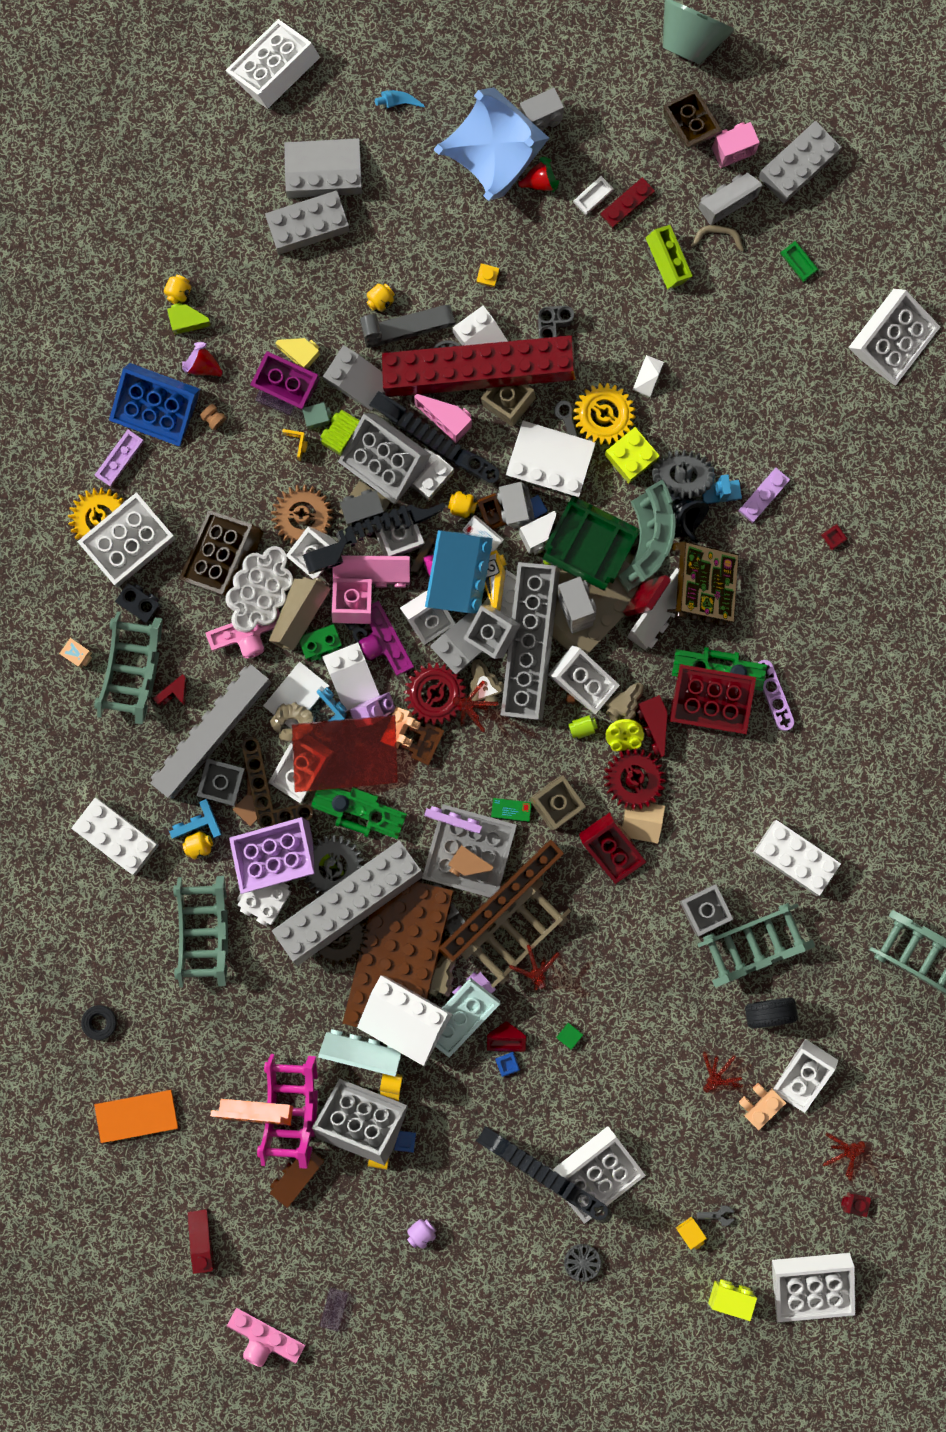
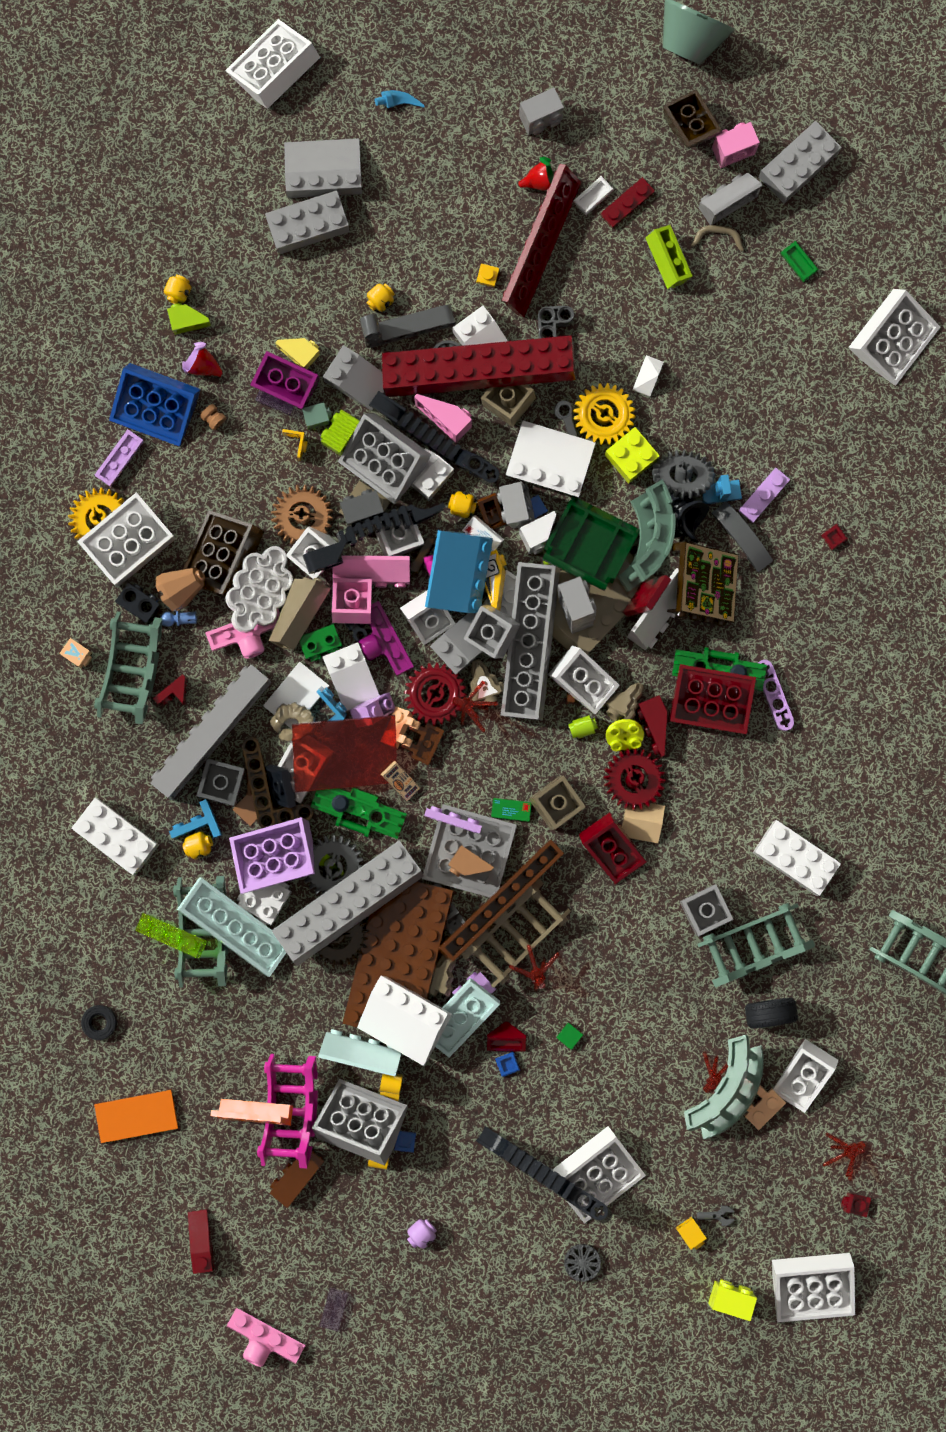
(169, 619): none -> medium blue pin
(171, 935): none -> clear neon green plate
(180, 587): none -> medium nougat cone
(232, 926): none -> light aqua plate
(280, 786): none -> black plate
(400, 780): none -> tile
(494, 142): light blue piece -> none
(541, 240): none -> dark red plate
(732, 1094): none -> fence
(743, 536): none -> dark grey slope

